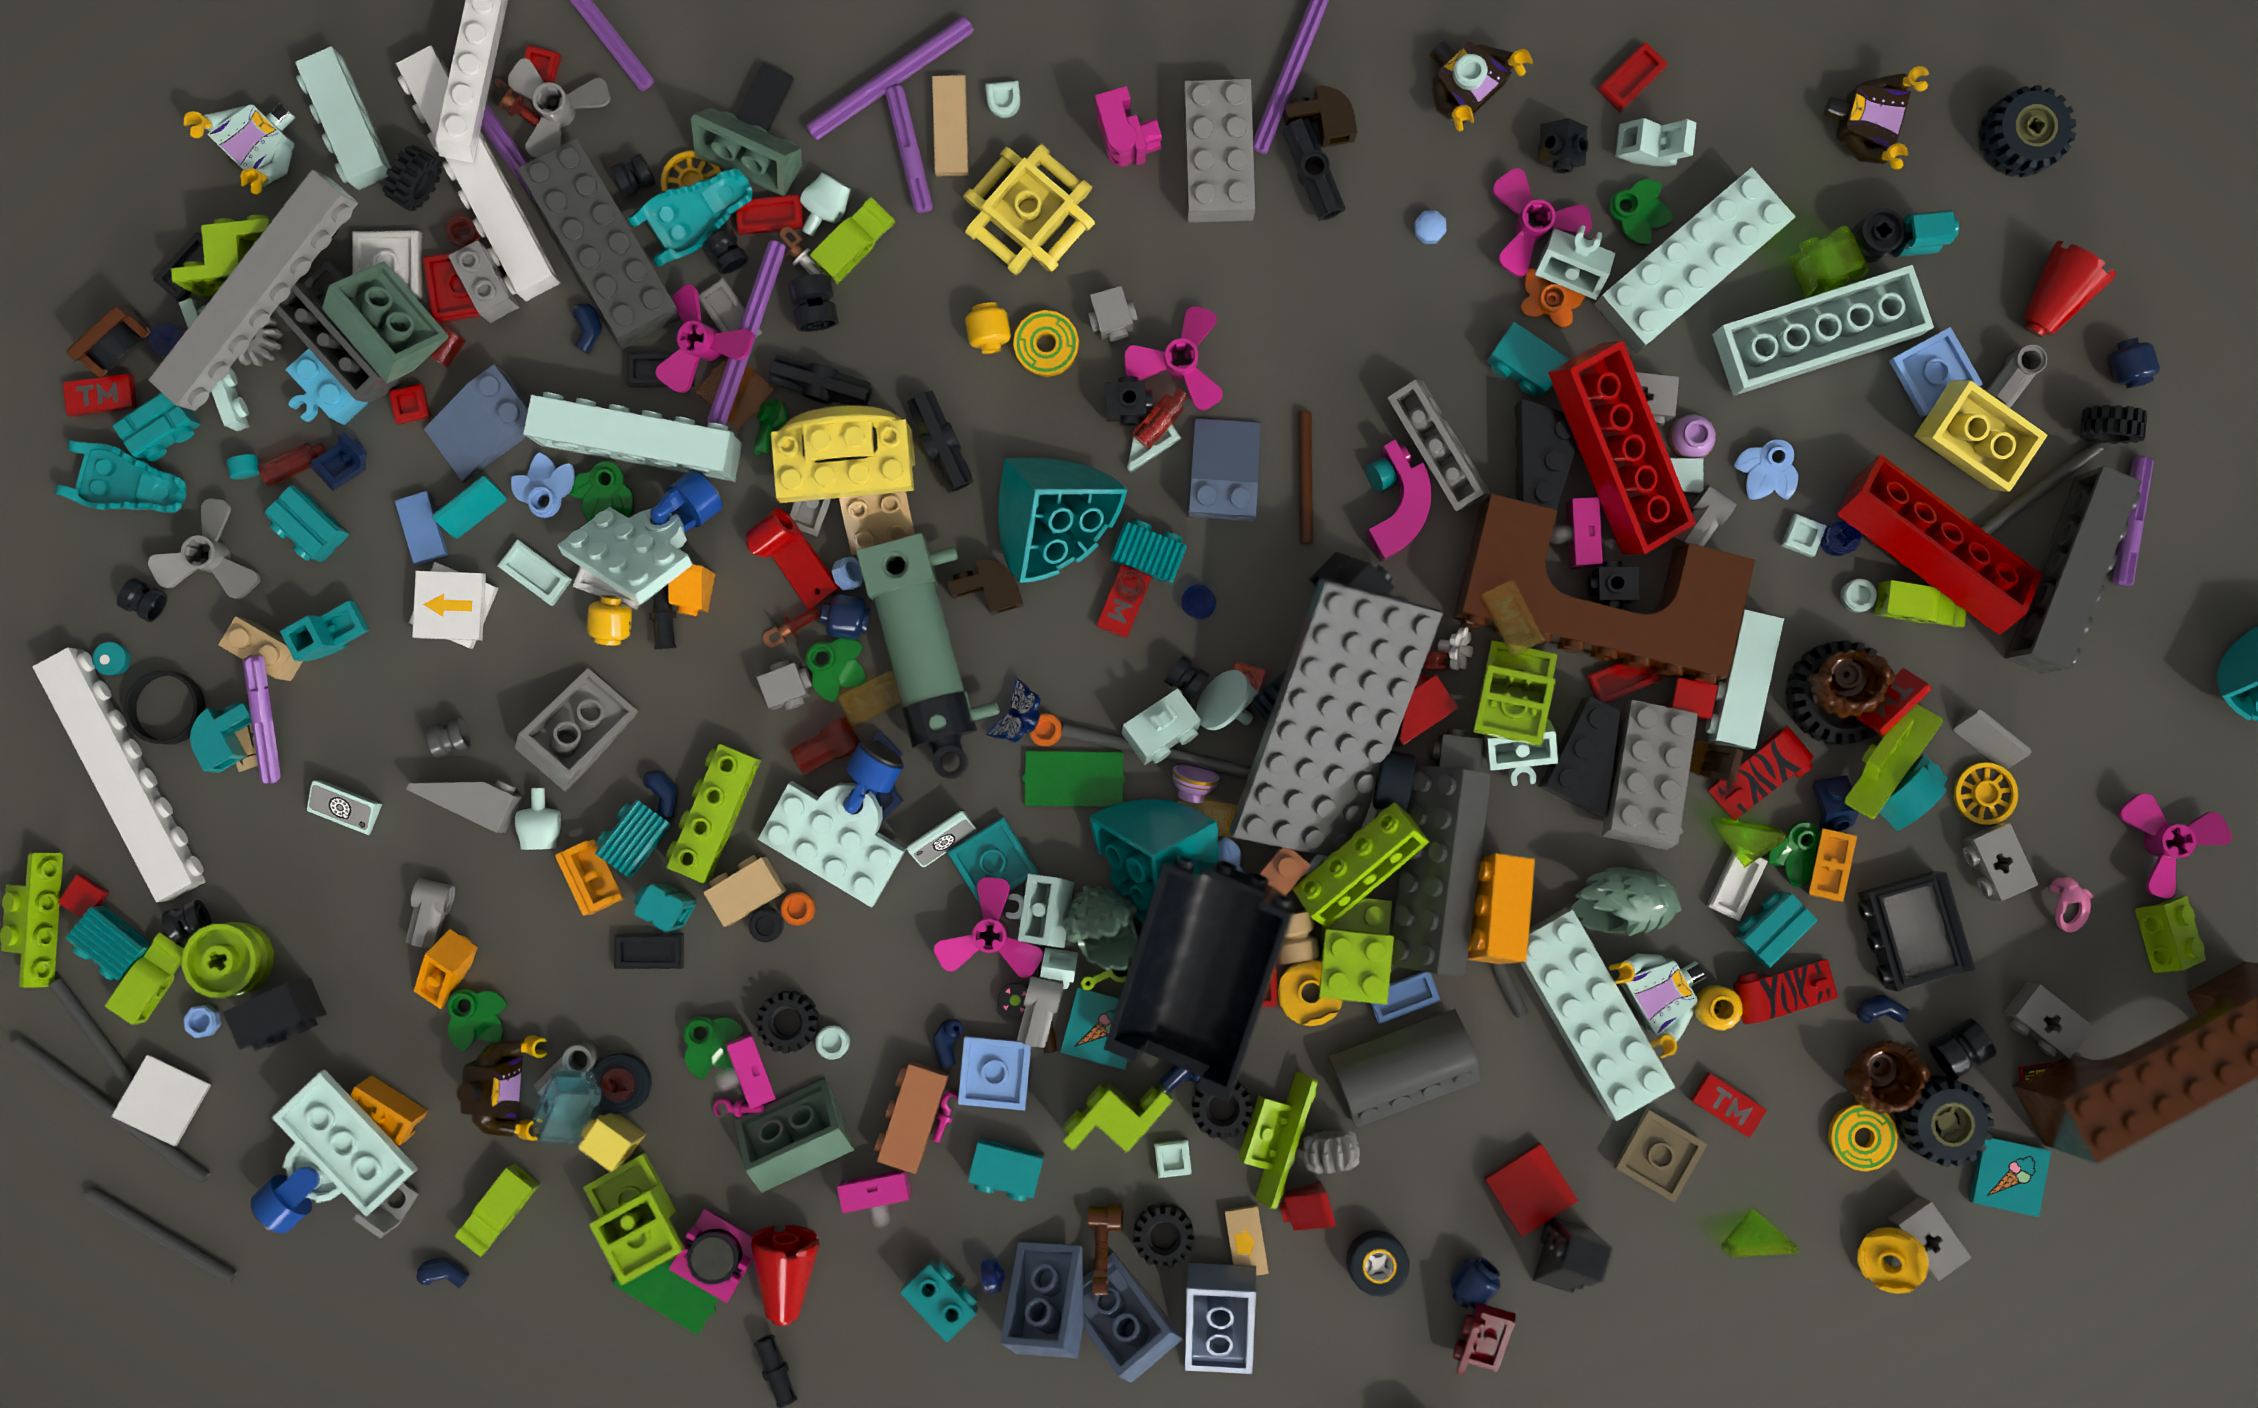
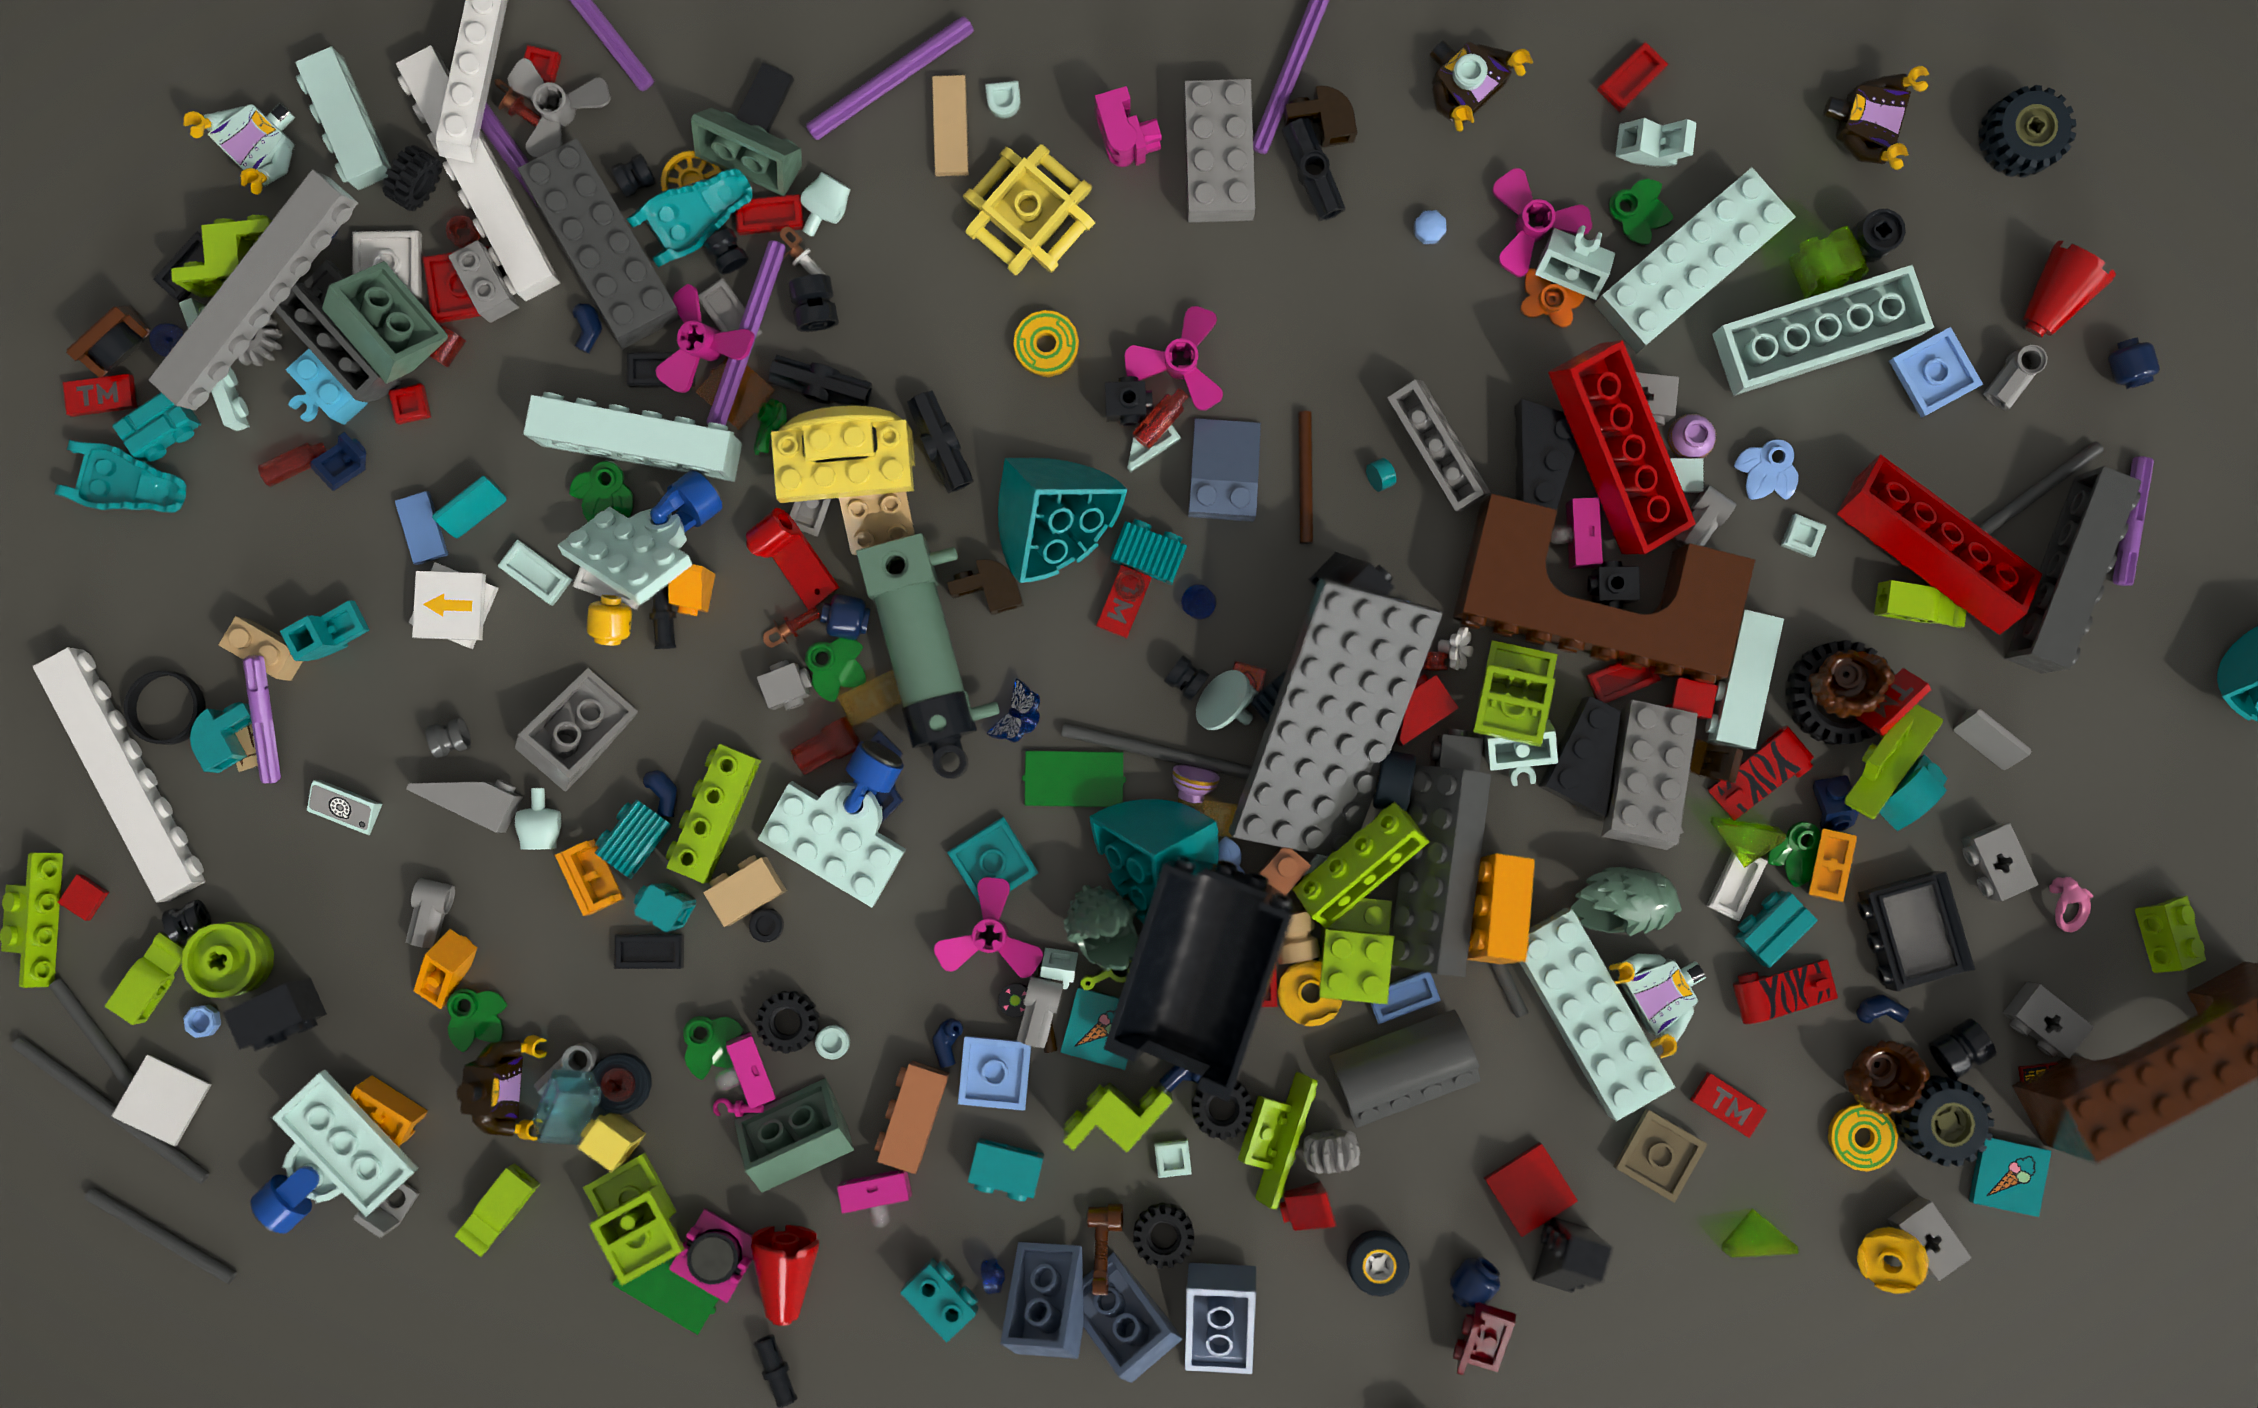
(107, 942): teal brick -> none
(111, 658): teal tile -> none
(139, 598): black wheel -> none
(173, 568): light grey piece -> none
(243, 466): teal piece -> none
(305, 524): teal brick -> none
(440, 1269): dark blue arm -> none
(480, 423): sand blue slope -> none
(542, 481): light blue plate -> none
(798, 908): orange tile -> none
(847, 573): light blue tile -> none
(852, 240): lime piece -> none
(909, 149): medium lavender axle -> none
(942, 838): slope -> none
(944, 1117): dark pink hand -> none
(987, 327): yellow head -> none
(1043, 910): light aqua brick -> none
(1047, 730): orange tile -> none
(1112, 314): light grey brick -> none
(1162, 727): light aqua brick -> none
(1246, 1238): tan tile -> none
(1413, 508): dark pink arch -> none
(1512, 617): clear yellow tile -> none
(1525, 360): teal brick -> none
(1563, 145): black brick -> none
(1728, 1009): yellow head -> none
(1833, 540): clear blue wheel -> none
(1858, 595): light aqua tile -> none
(1927, 233): teal brick -> none
(1980, 435): light yellow brick -> none
(1985, 793): yellow wheel -> none
(2113, 424): black tyre -> none
(2147, 816): dark pink piece -> none

